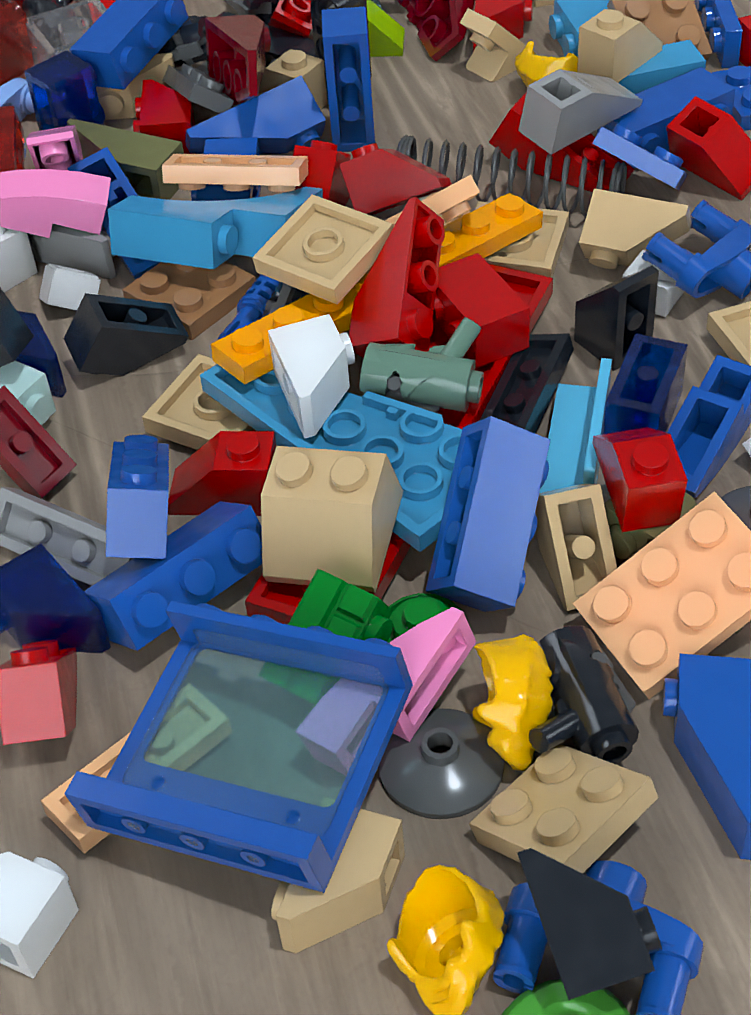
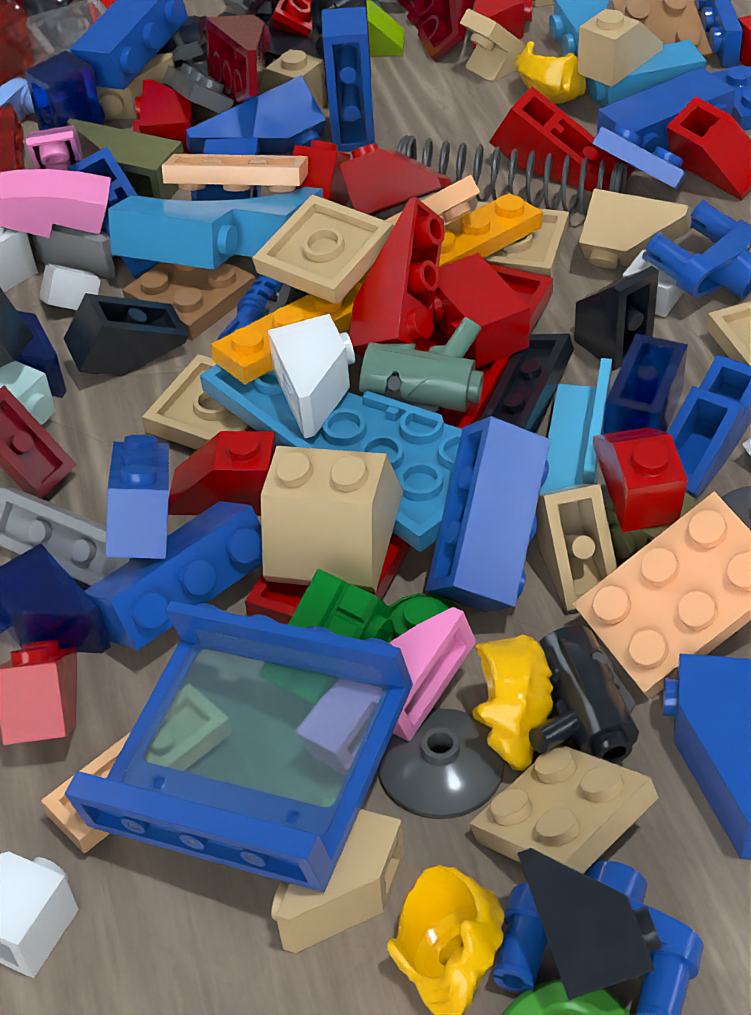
(572, 106): light grey slope -> none

